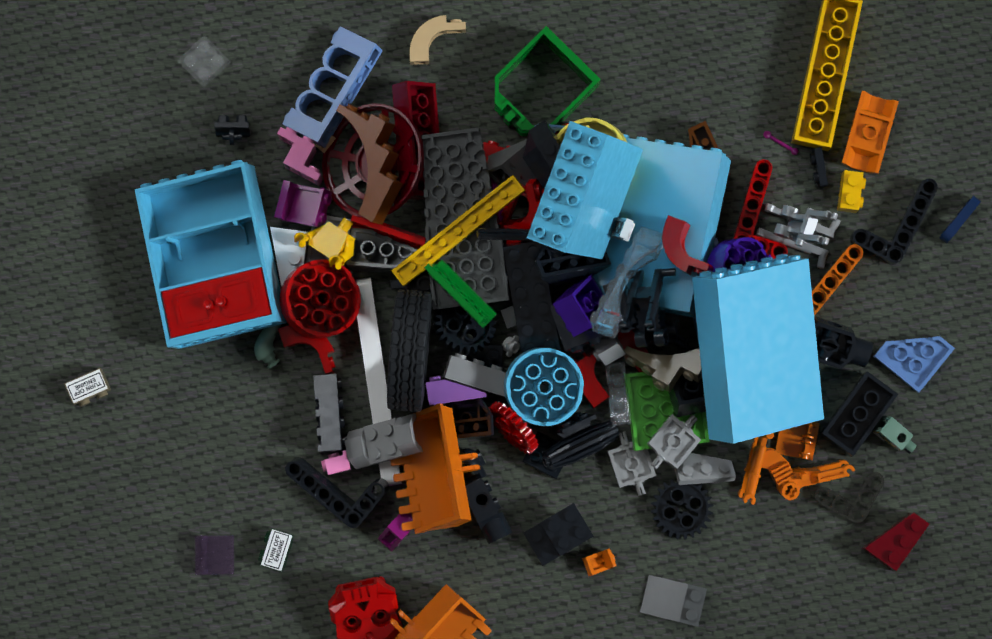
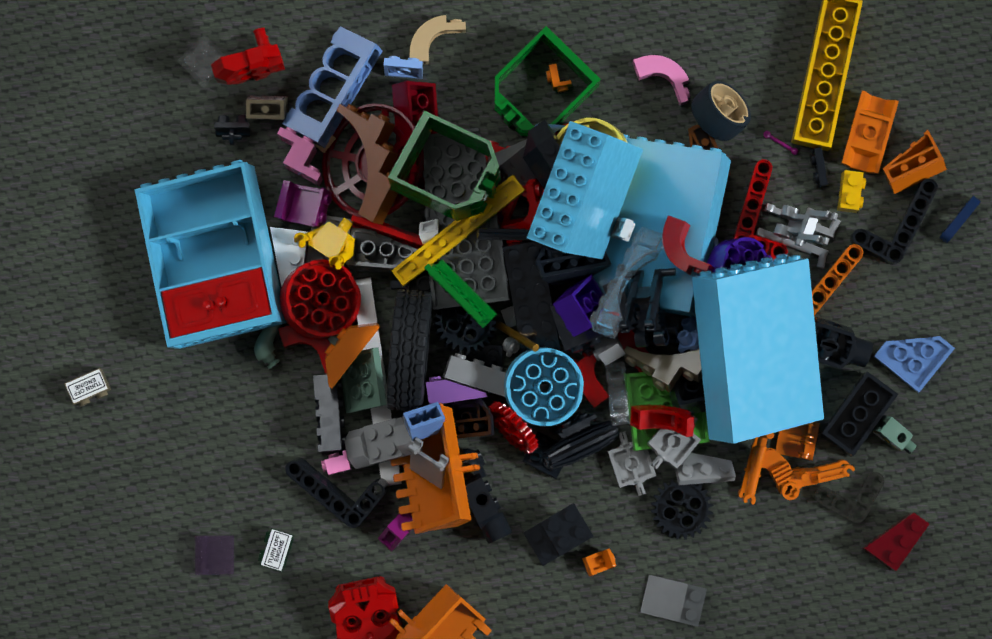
(249, 64): none -> red brick
(266, 107): none -> dark tan brick
(346, 349): none -> orange wedge
(364, 382): none -> sand green plate
(403, 68): none -> light blue plate
(421, 421): none -> medium blue torso
(427, 466): none -> light grey flag
(428, 230): none -> white slope
(485, 187): none -> green container
(515, 335): none -> pearl gold bar
(553, 77): none -> orange bracket
(662, 418): none -> red arch
(664, 67): none -> bright pink arch
(689, 336): none -> medium blue hips
(721, 111): none -> black wheel
(915, 164): none -> orange wedge

